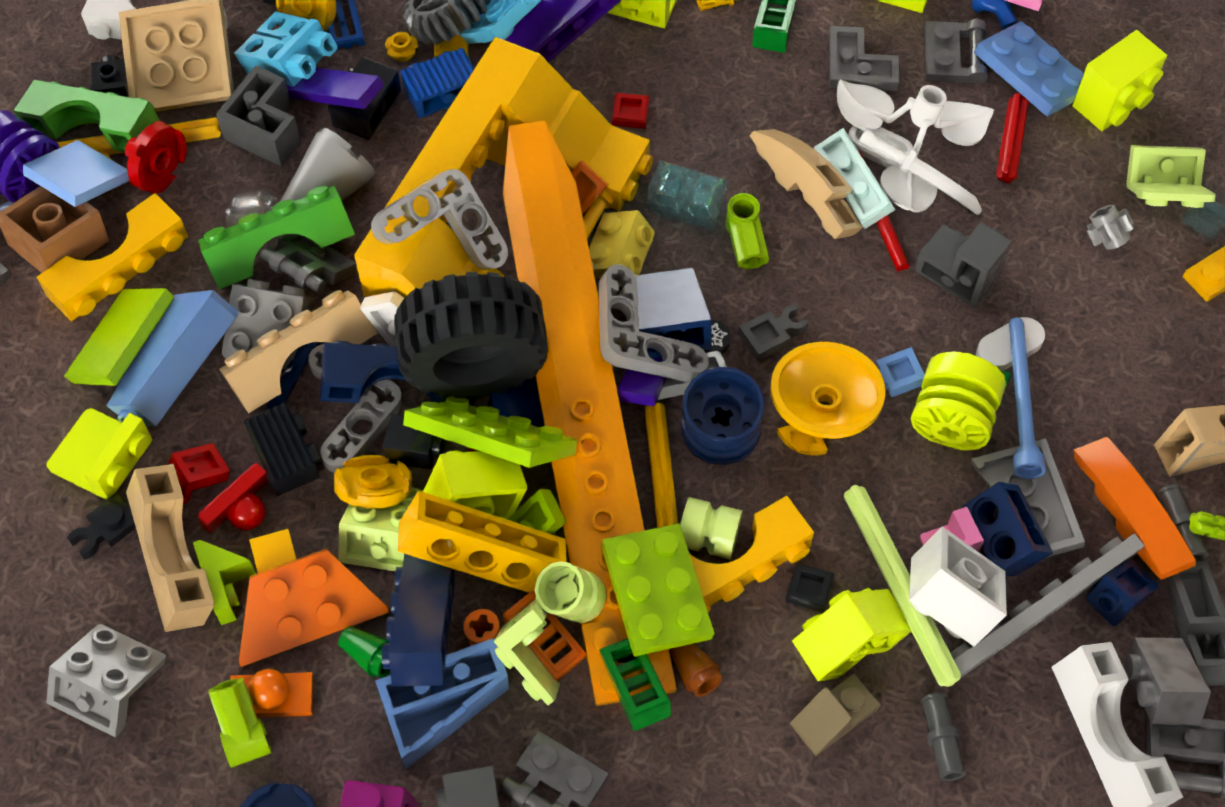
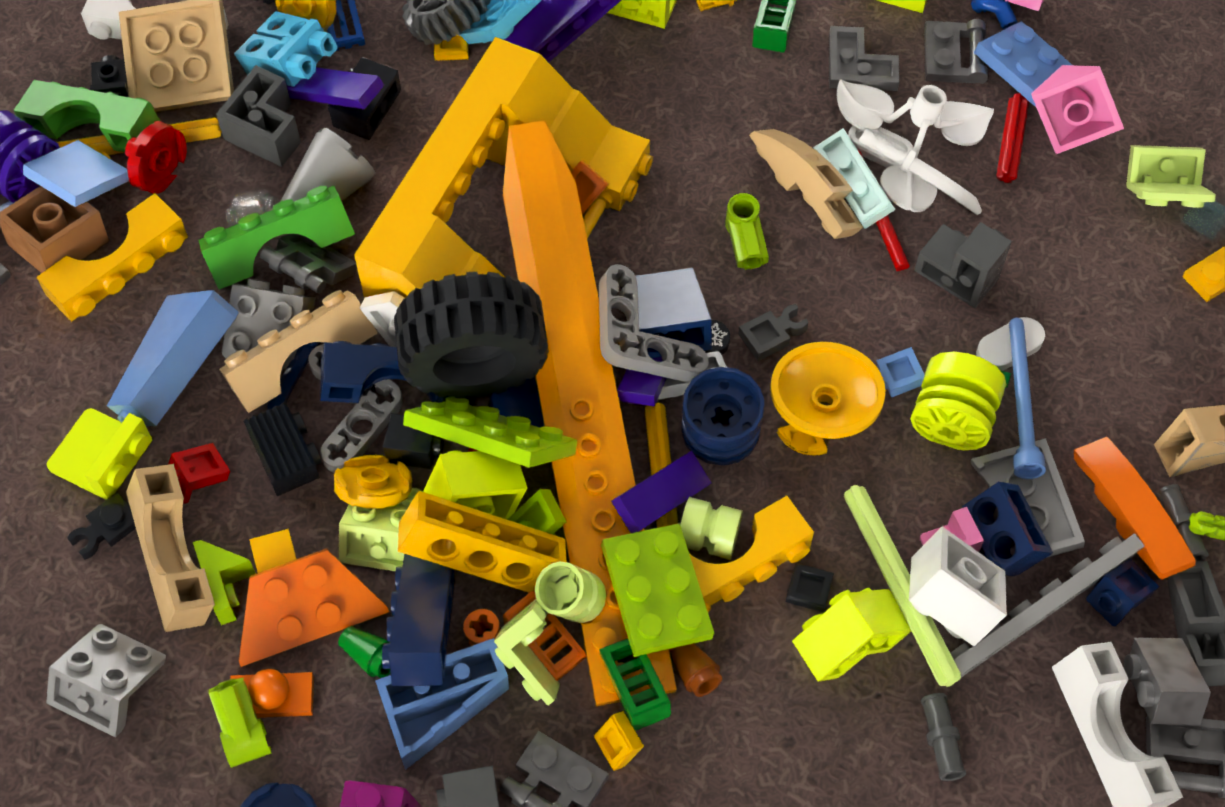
(119, 336): lime tile -> none
(237, 503): red tile -> none
(401, 52): yellow plate -> none
(437, 82): blue brick -> none
(452, 207): light grey beam -> none
(618, 740): none -> yellow tile
(621, 240): light yellow bracket -> none
(630, 110): red tile -> none
(661, 492): none -> dark purple tile
(686, 195): clear light blue brick -> none
(834, 714): dark tan slope -> none
(1076, 107): none -> bright pink slope
(1110, 227): light grey gear -> none
(1120, 81): neon yellow brick -> none

